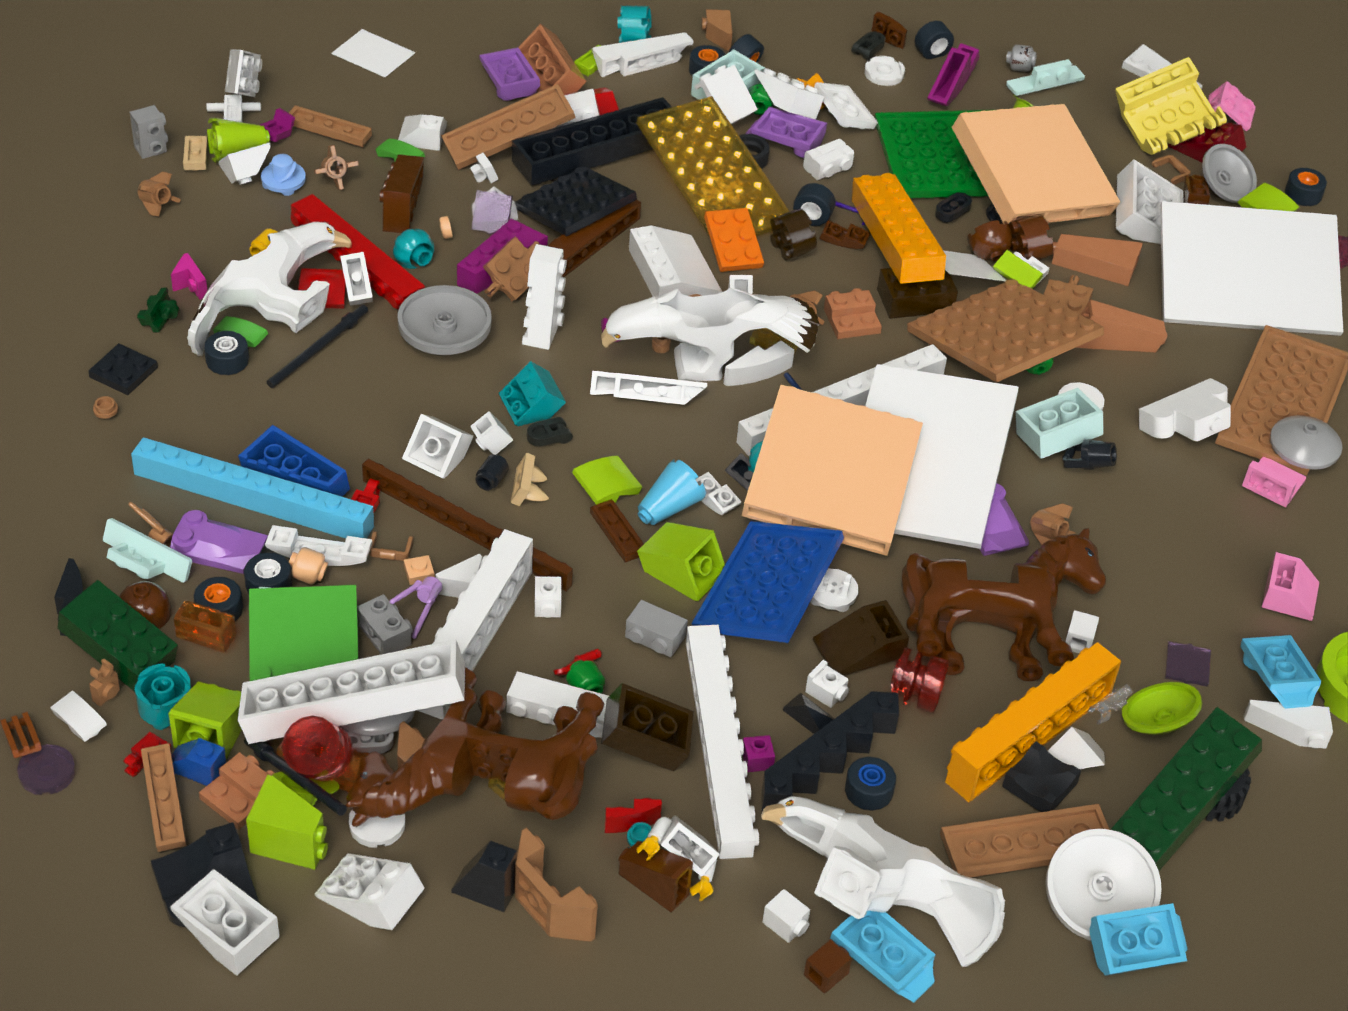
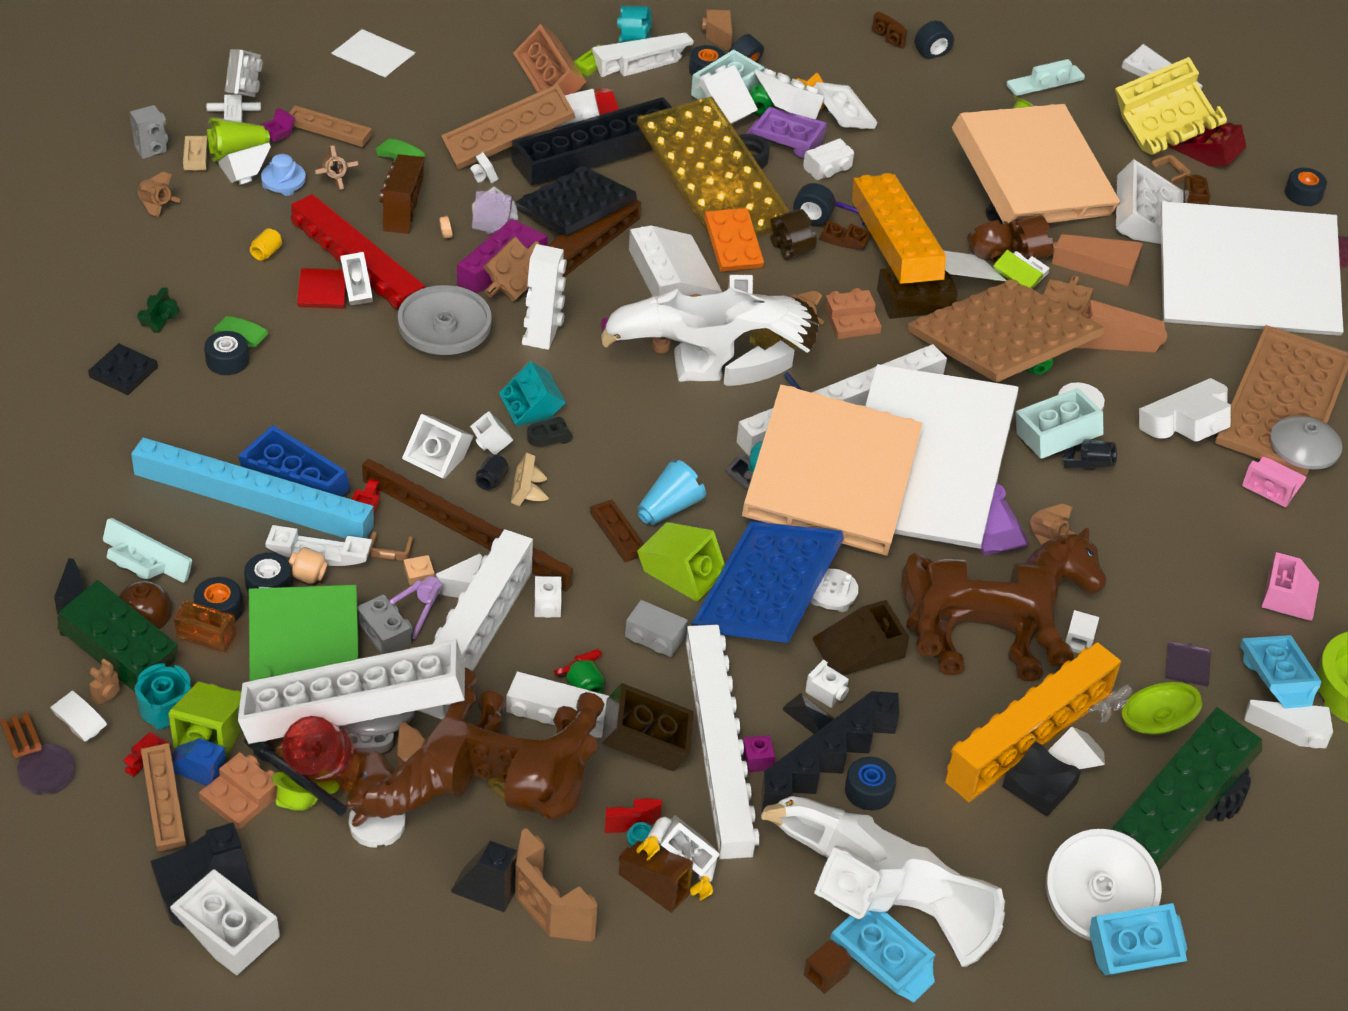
(105, 407): medium nougat plate -> none
(158, 532): medium nougat plant -> none
(188, 275): dark pink slope -> none
(216, 542): medium lavender slope -> none
(264, 282): white animal -> none
(286, 826): lime slope -> none
(347, 321): black bar -> none
(372, 889): white slope -> none
(414, 245): teal plant -> none
(423, 131): white slope -> none
(510, 74): medium lavender slope -> none
(606, 479): lime slope -> none
(645, 387): white wedge -> none
(717, 498): white slope -> none
(786, 916): white brick -> none
(873, 41): pearl dark grey plate -> none
(884, 71): white tile -> none
(919, 679): clear red wheel -> none
(927, 153): green plate -> none
(953, 207): black plate -> none
(954, 74): magenta slope -> none
(1016, 840): medium nougat plate -> none
(1021, 58): light grey head -> none
(1228, 172): light grey dish -> none
(1233, 104): bright pink bracket -> none
(1268, 198): lime slope -> none

